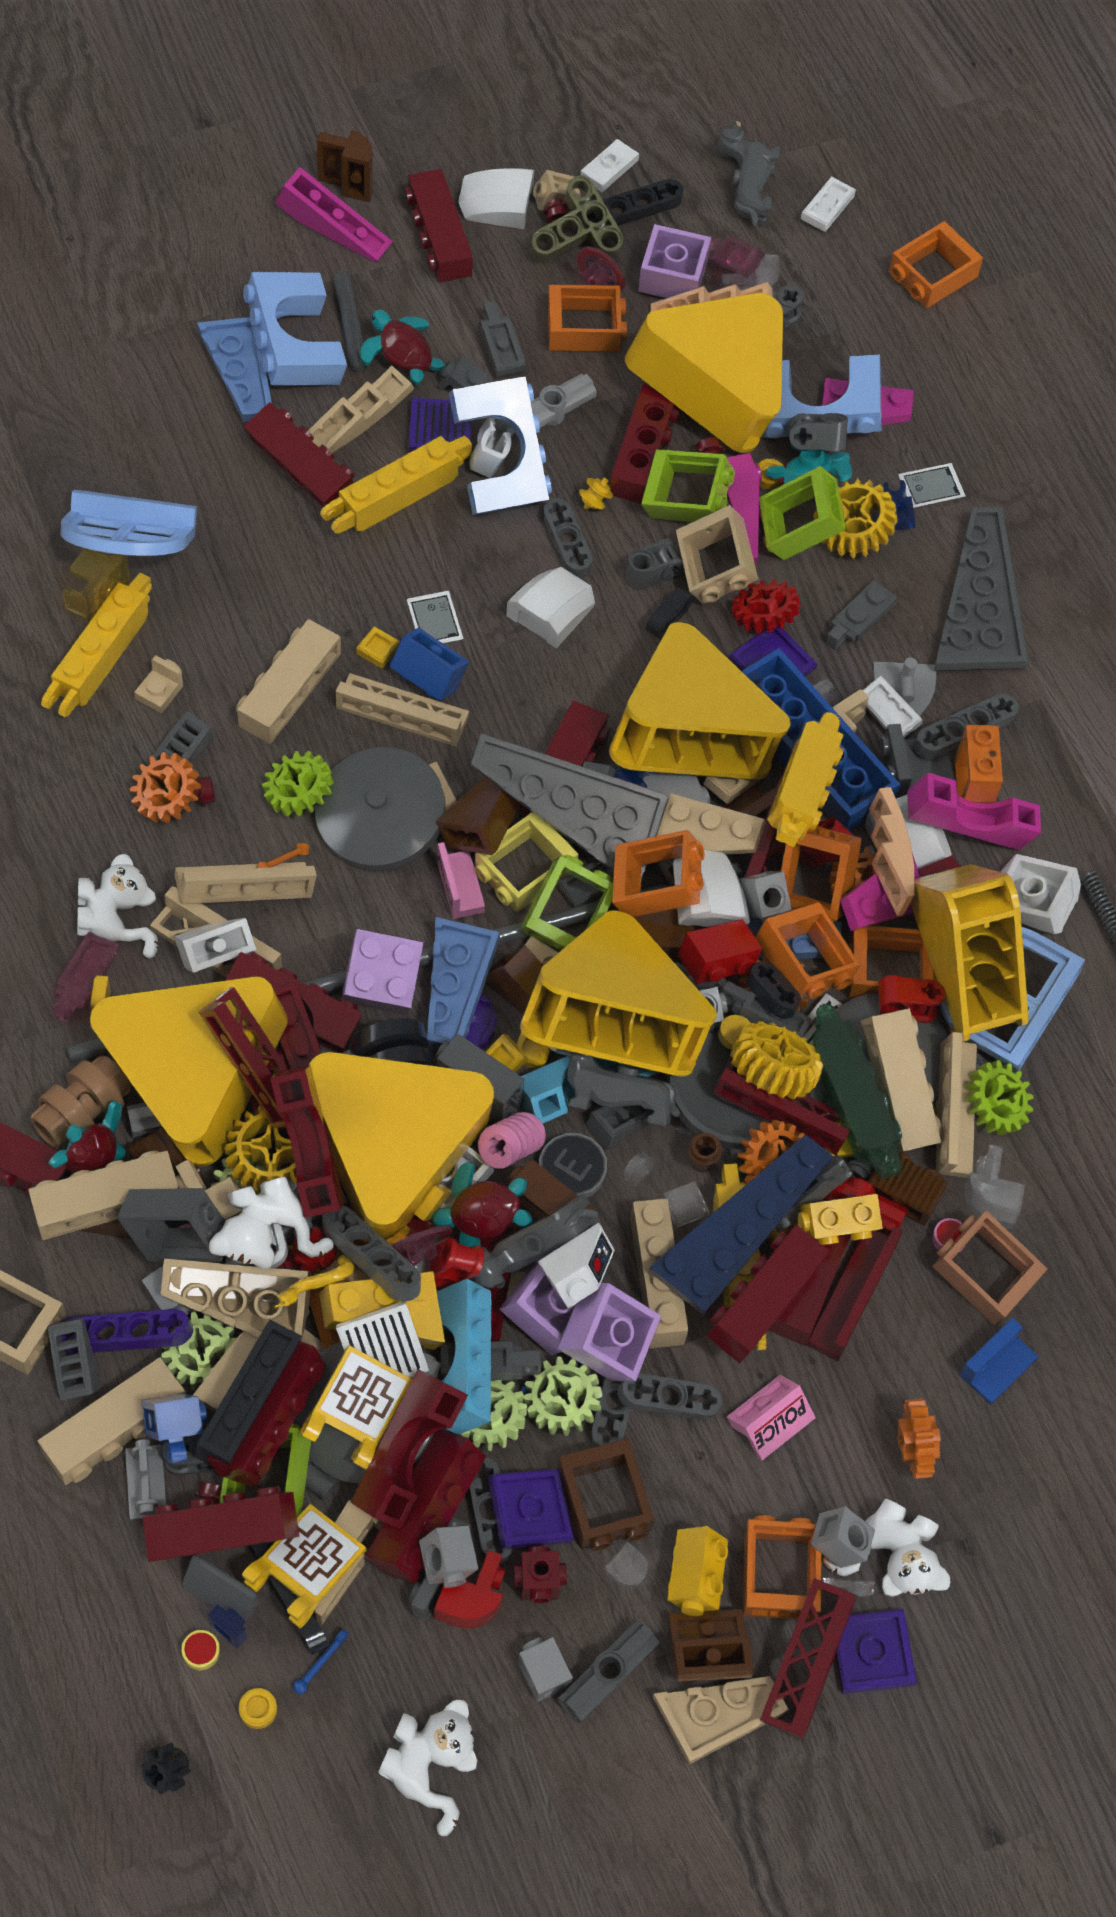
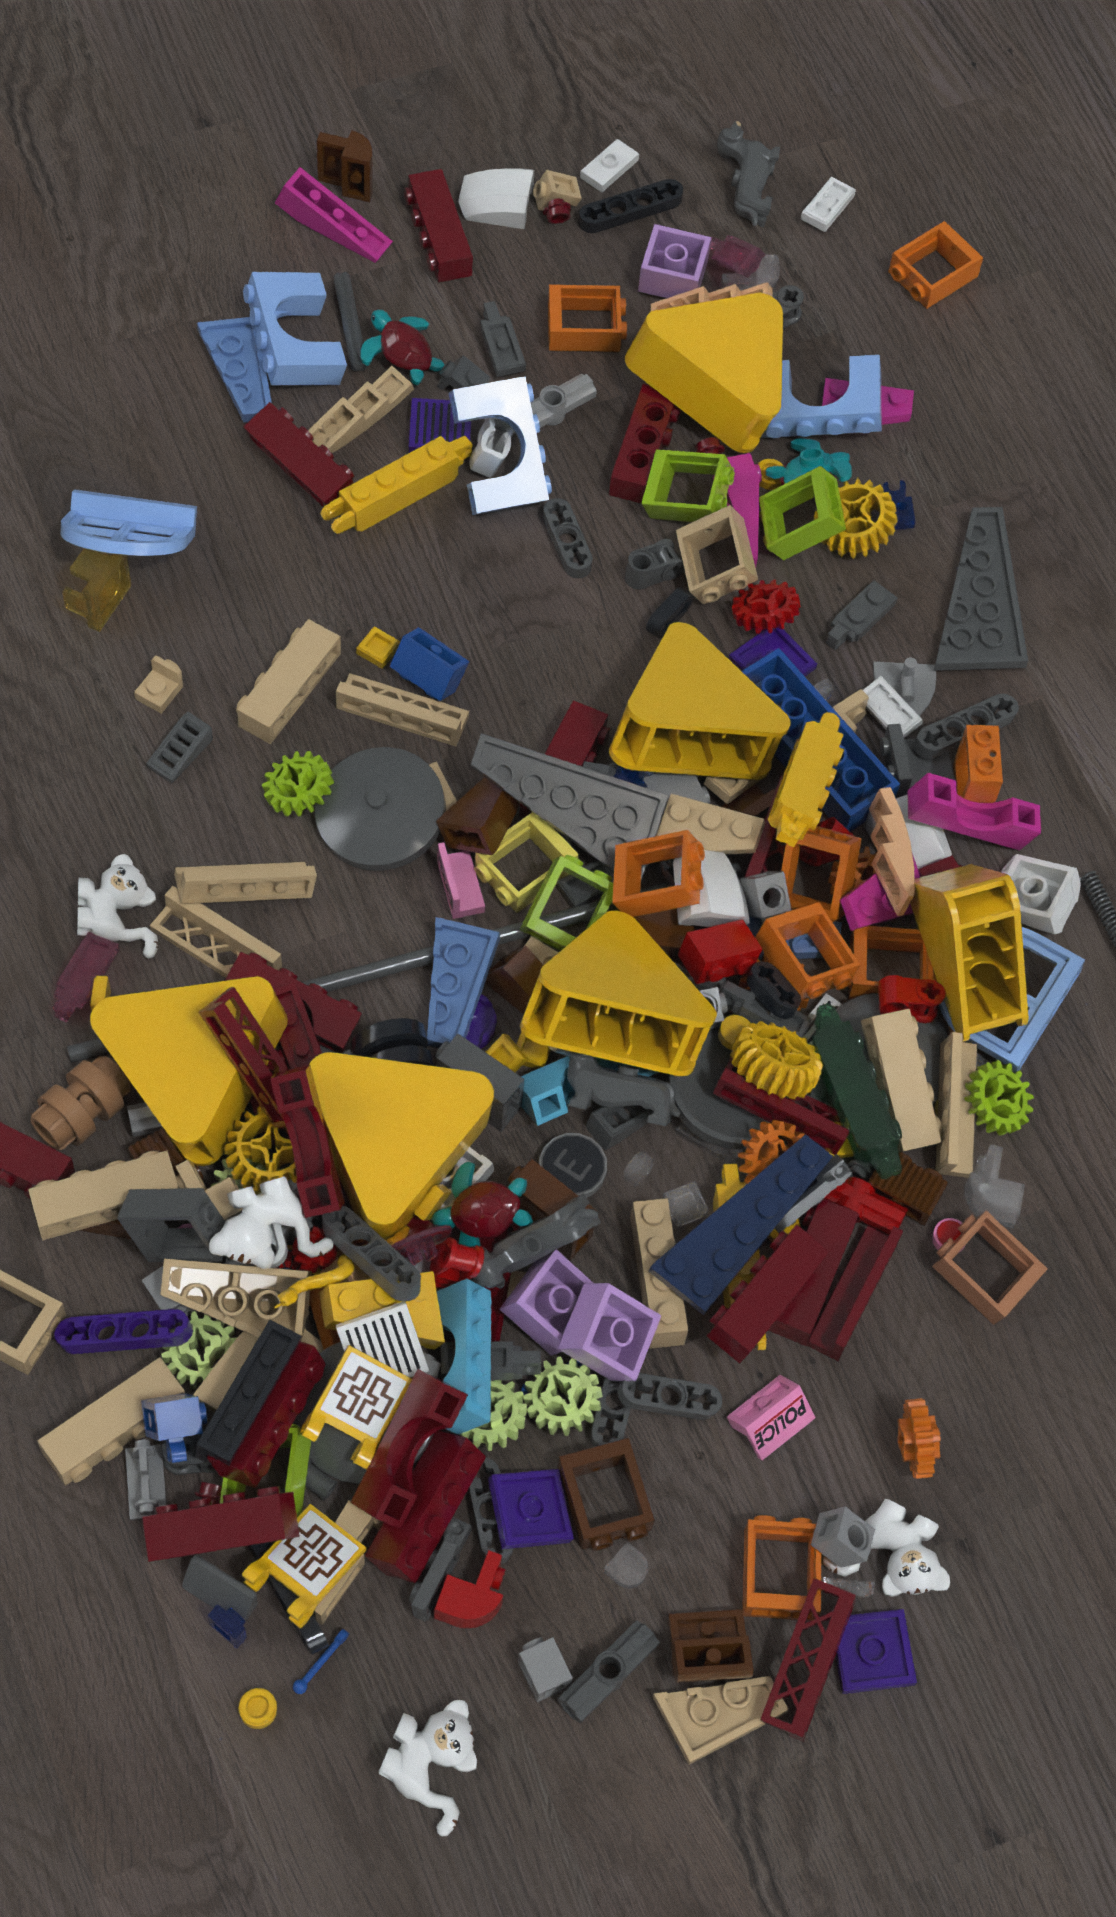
(61, 1362): dark grey slope -> none
(92, 1146): dark red animal -> none
(99, 646): yellow hinge -> none
(151, 795): orange gear -> none
(165, 1768): black gear -> none
(200, 1650): red tile -> none
(206, 792): dark red plate -> none
(214, 944): white slope -> none
(301, 849): orange hinge -> none
(382, 971): lavender brick -> none
(436, 616): light grey sticker -> none
(448, 1556): light grey brick -> none
(511, 1139): bright pink piece -> none
(537, 1587): dark red brick -> none
(552, 604): white slope -> none
(578, 221): olive beam -> none
(579, 1265): white slope -> none
(596, 492): yellow wheel -> none
(599, 268): clear pink piece -> none
(697, 1570): yellow brick -> none
(704, 1151): reddish brown cone -> none
(822, 431): dark grey piece -> none
(841, 1217): yellow brick -> none
(932, 485): sticker -> none
(998, 1362): blue panel -> none

